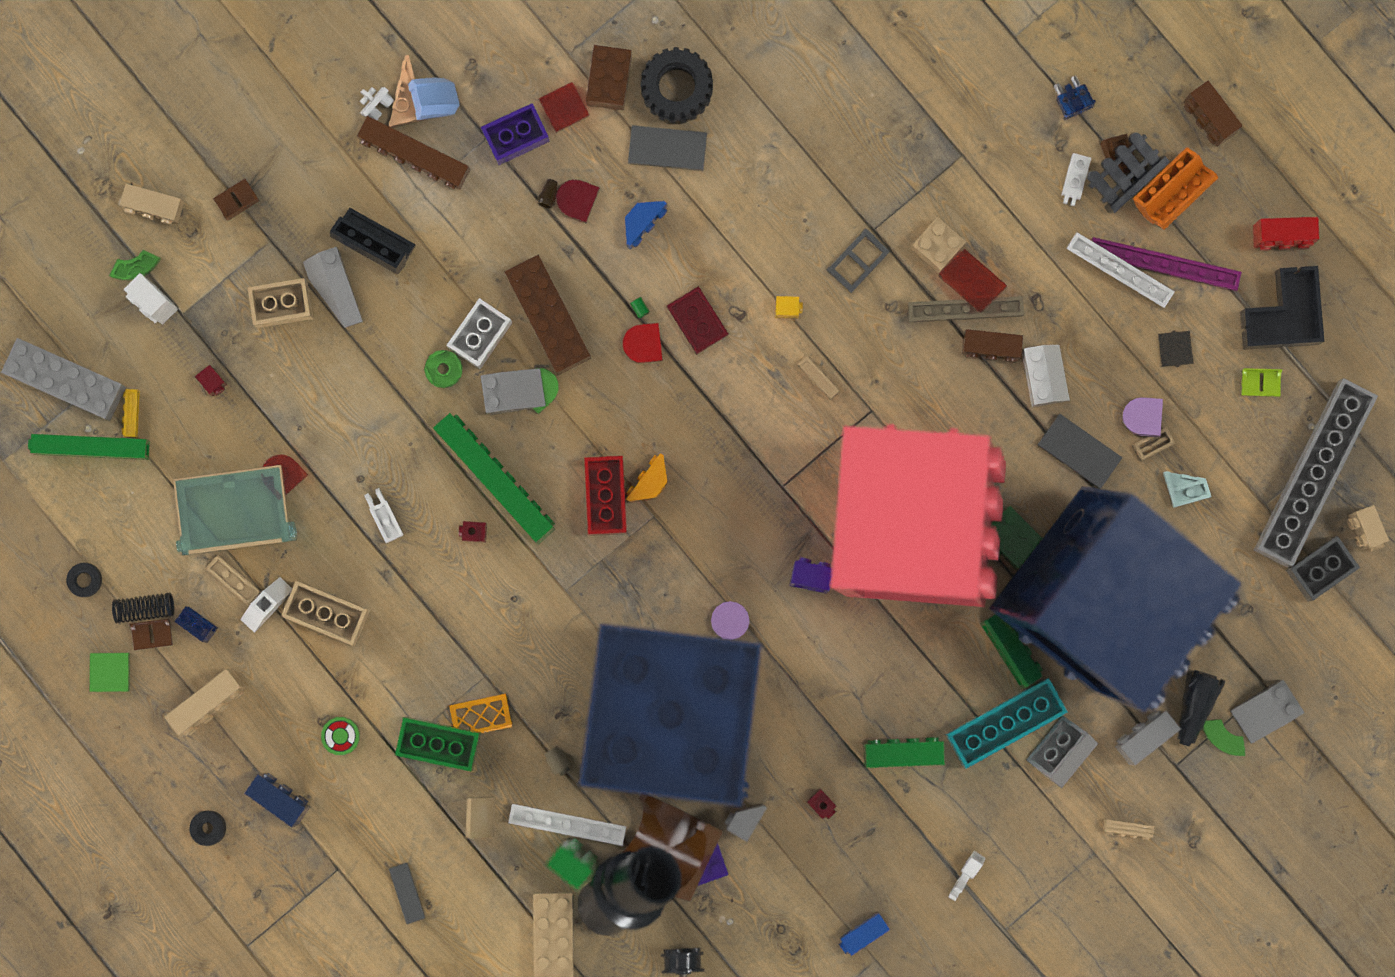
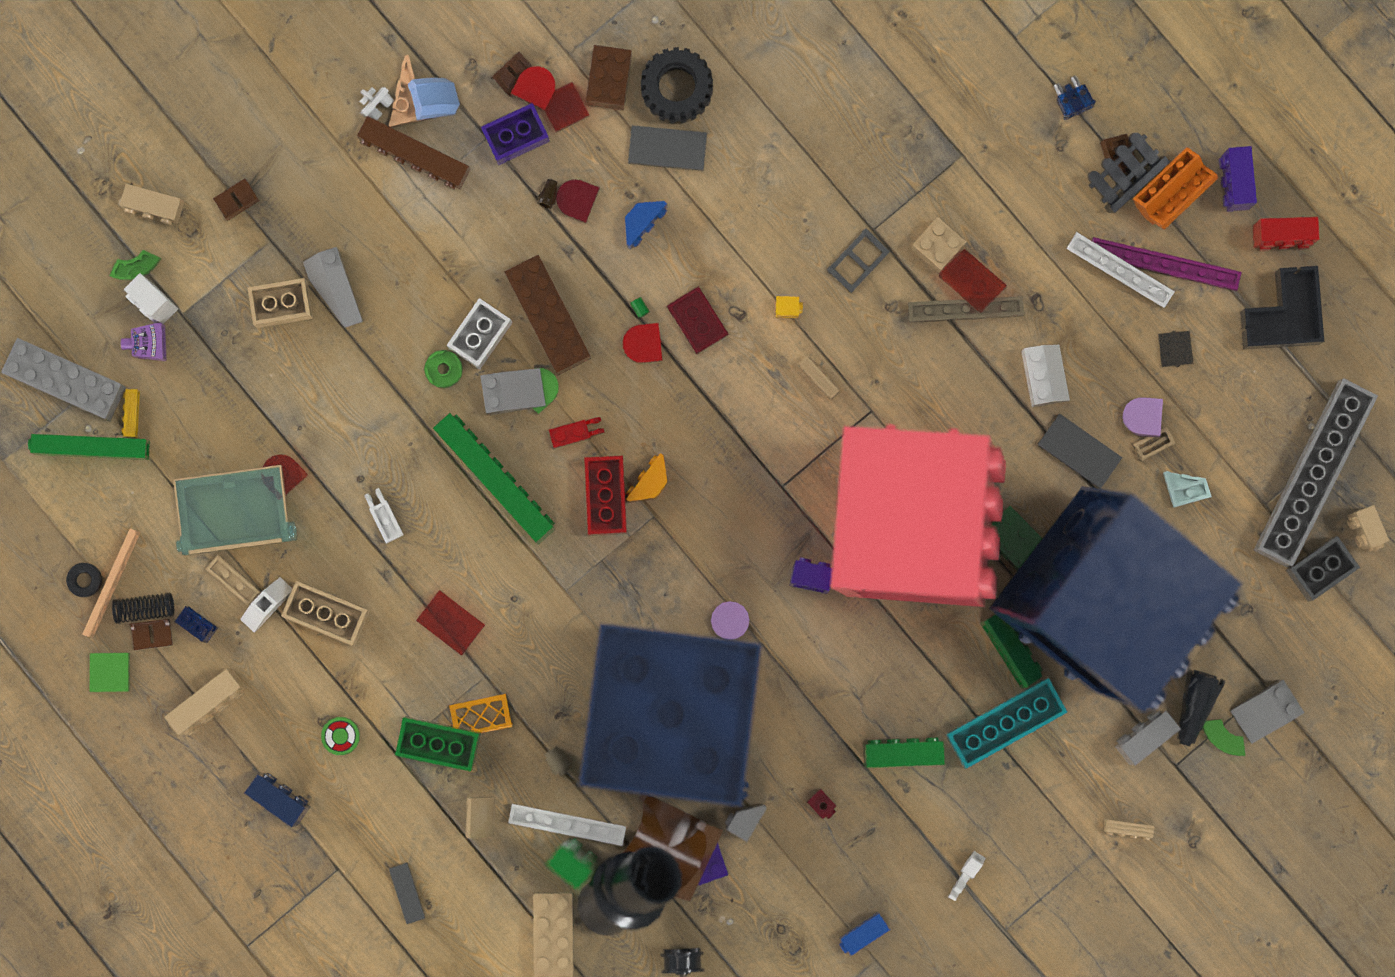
(111, 583): none -> light nougat tile
(147, 342): none -> medium lavender torso
(200, 836): black tyre -> none
(211, 381): dark red brick -> none
(372, 240): black brick -> none
(450, 622): none -> clear red tile
(480, 531): dark red brick -> none
(504, 78): none -> reddish brown piece
(535, 86): none -> red tile
(574, 432): none -> red hinge
(992, 345): reddish brown brick -> none
(1062, 751): light grey slope -> none
(1075, 178): white hinge -> none
(1212, 114): reddish brown brick -> none
(1238, 179): none -> dark purple brick
(1271, 382): lime piece -> none

